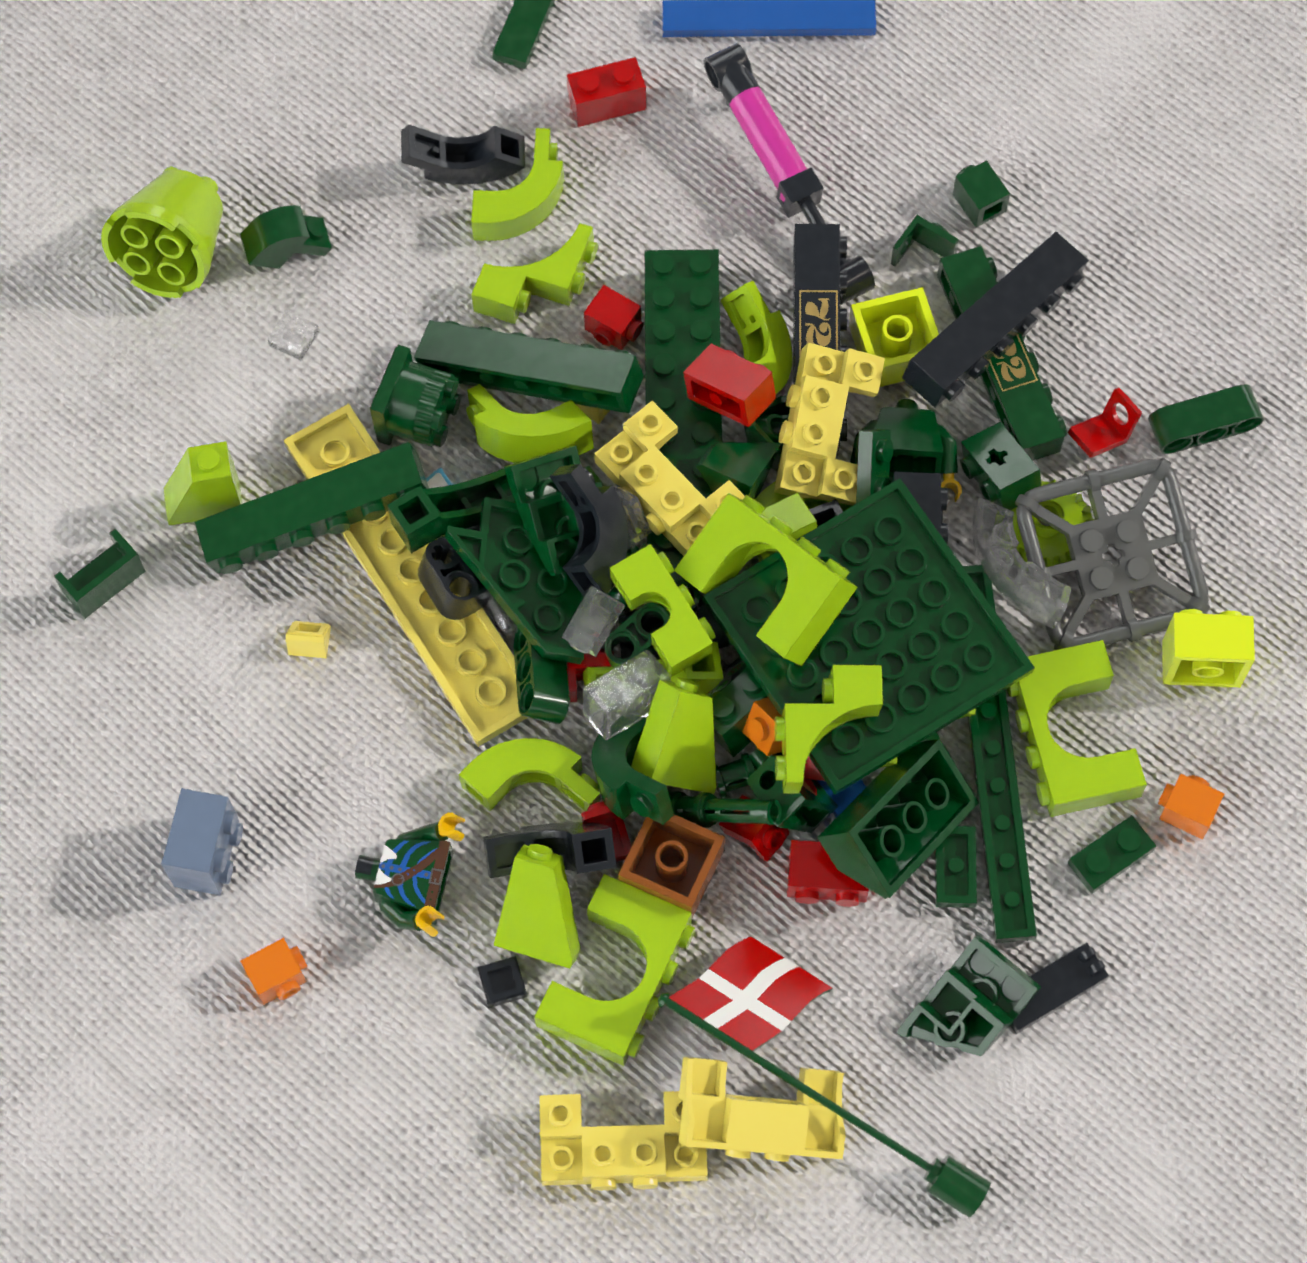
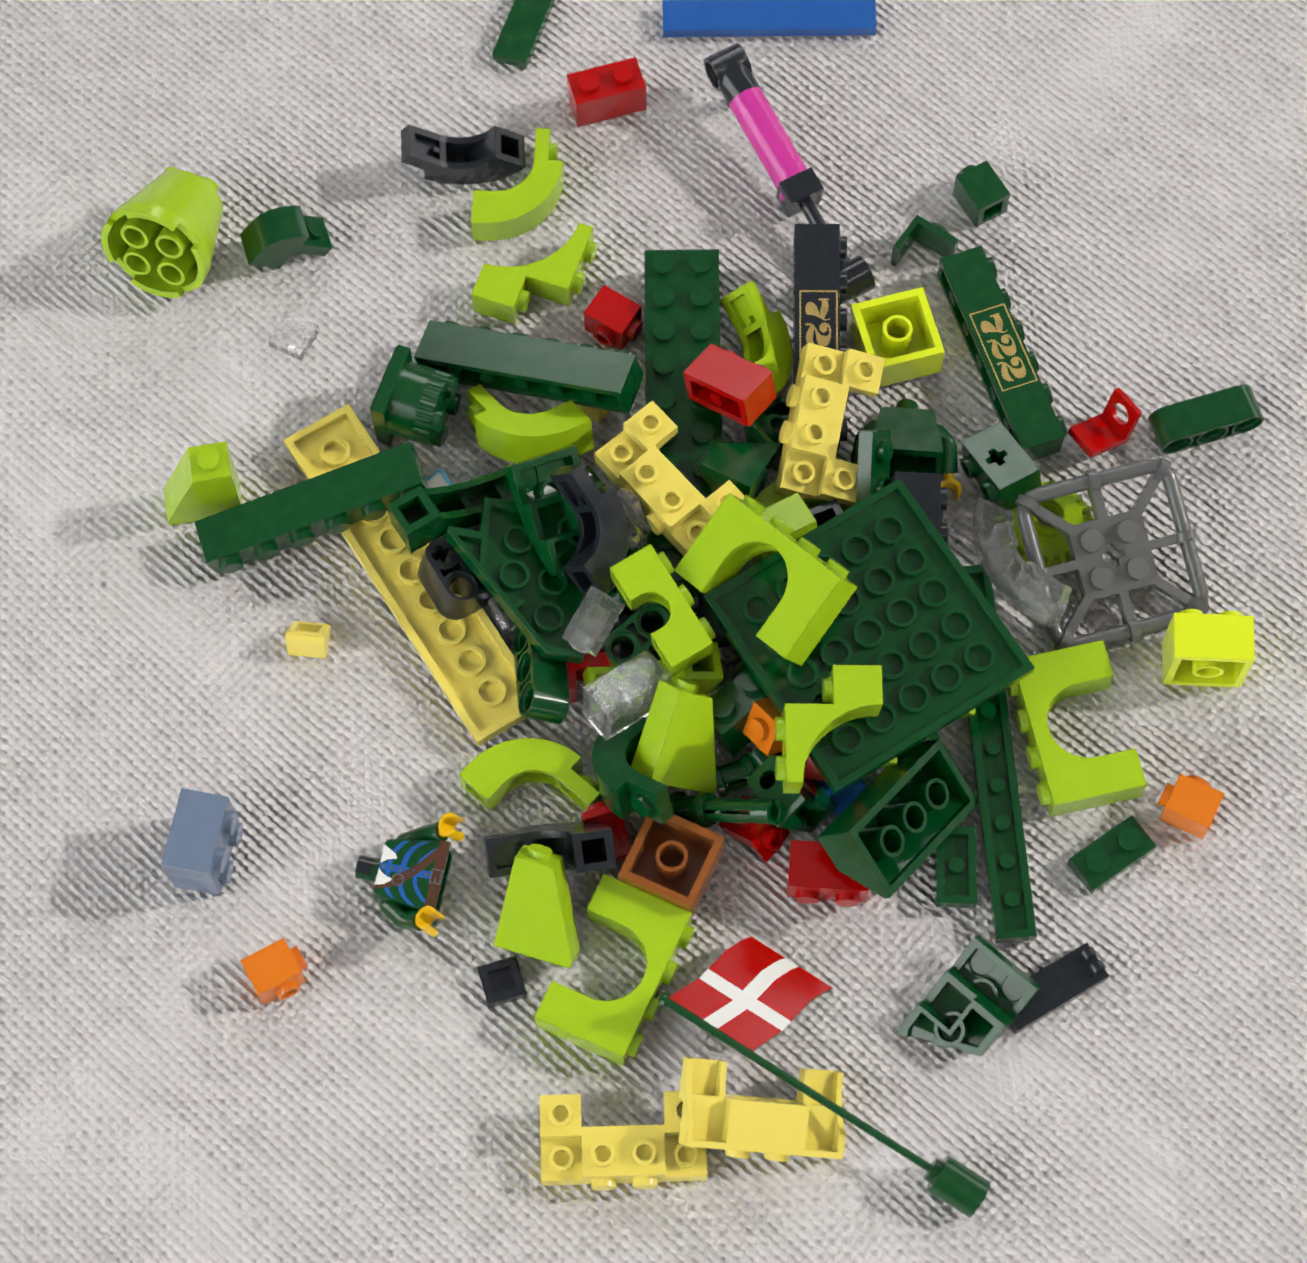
(102, 576): dark green panel -> none
(995, 320): black brick -> none

